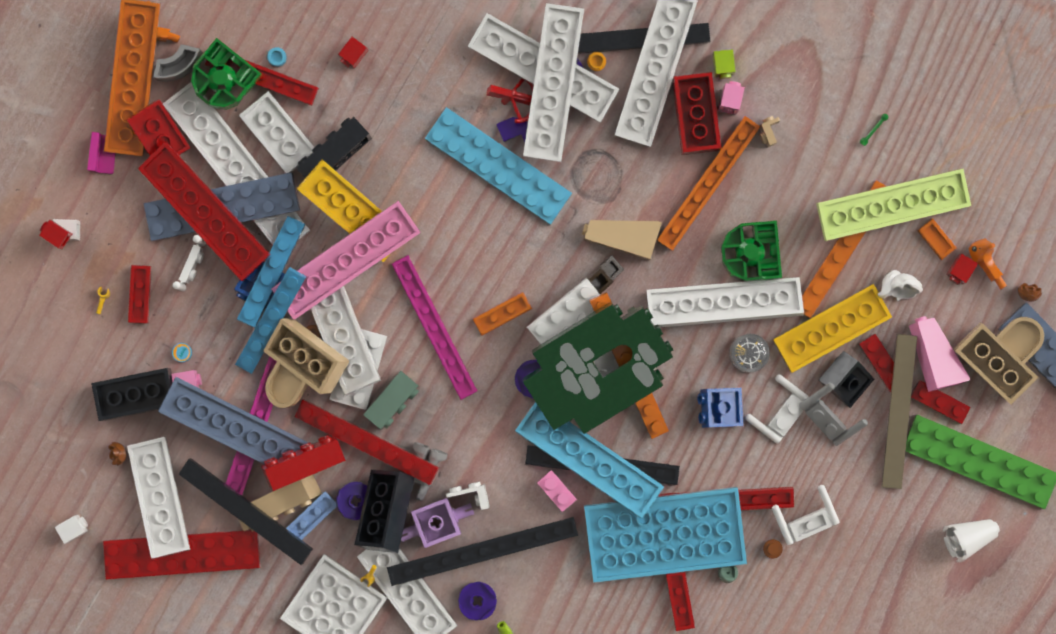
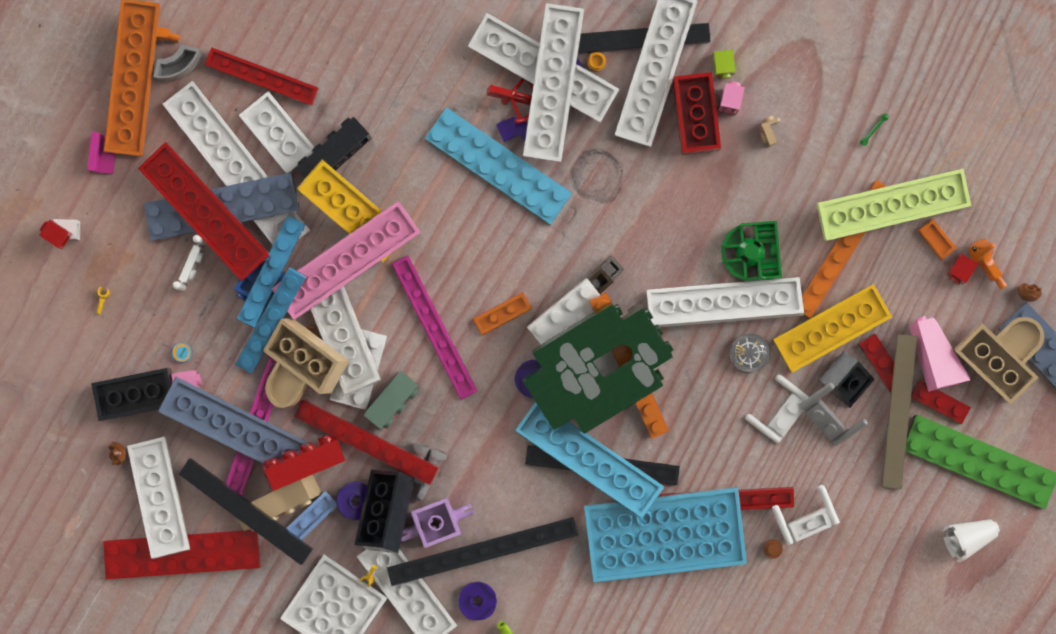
(72, 528): white brick -> none
(139, 294): red plate -> none
(155, 126): red plate -> none
(218, 55): green connector -> none
(276, 57): medium azure tile -> none
(352, 53): red brick -> none
(480, 498): white bracket -> none
(556, 490): bright pink brick -> none
(625, 236): tan slope -> none
(680, 601): red plate -> none
(708, 183): orange plate -> none
(720, 407): plate -> none
(728, 574): sand green tile -> none
(900, 286): white hair -> none

